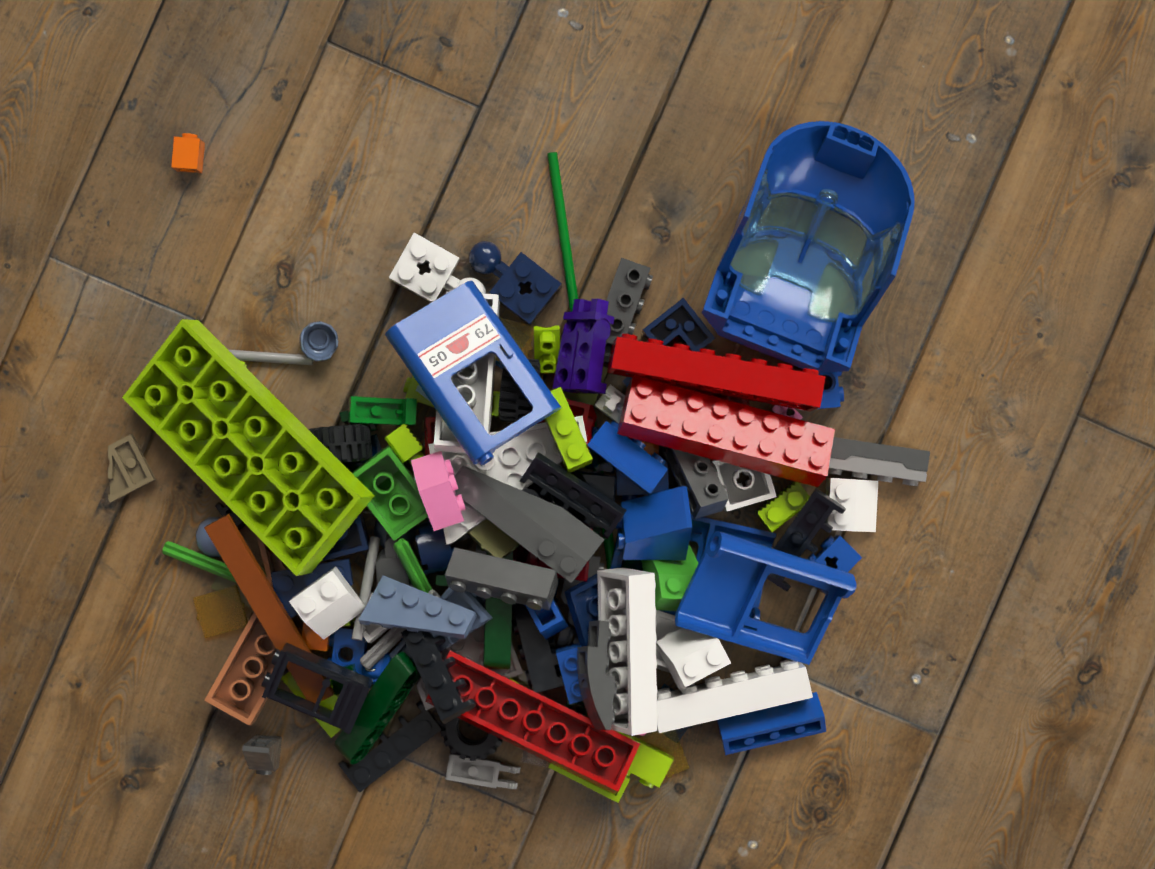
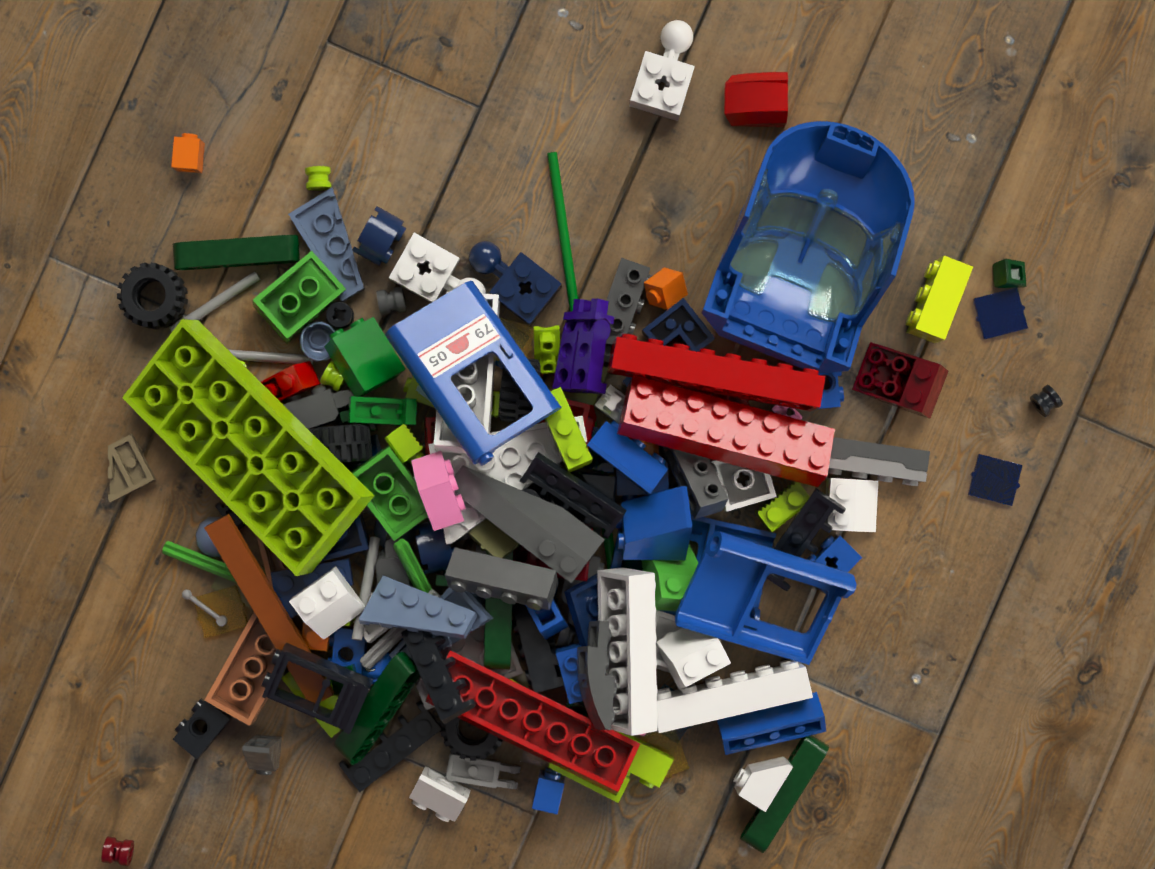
(117, 851): none -> dark red wheel
(132, 289): none -> black tyre
(191, 738): none -> black brick
(221, 298): none -> light grey bar
(221, 620): none -> light grey hinge
(236, 252): none -> dark green beam
(292, 381): none -> red slope
(298, 297): none -> bright green slope
(318, 178): none -> lime wheel
(320, 407): none -> dark grey hinge
(327, 237): none -> sand blue wing
(332, 377): none -> lime wheel
(343, 318): none -> black wheel
(364, 356): none -> green brick
(379, 236): none -> dark blue brick
(391, 301): none -> dark grey wheel
(439, 795): none -> white slope
(548, 791): none -> blue brick
(665, 288): none -> orange brick
(676, 39): none -> white brick
(757, 99): none -> red slope
(762, 781): none -> white slope
(765, 825): none -> dark green beam
(900, 379): none -> dark red slope
(938, 299): none -> neon yellow brick
(995, 479): none -> clear blue piece
(1000, 313): none -> clear blue piece
(1009, 274): none -> dark green slope
(1046, 400): none -> black wheel

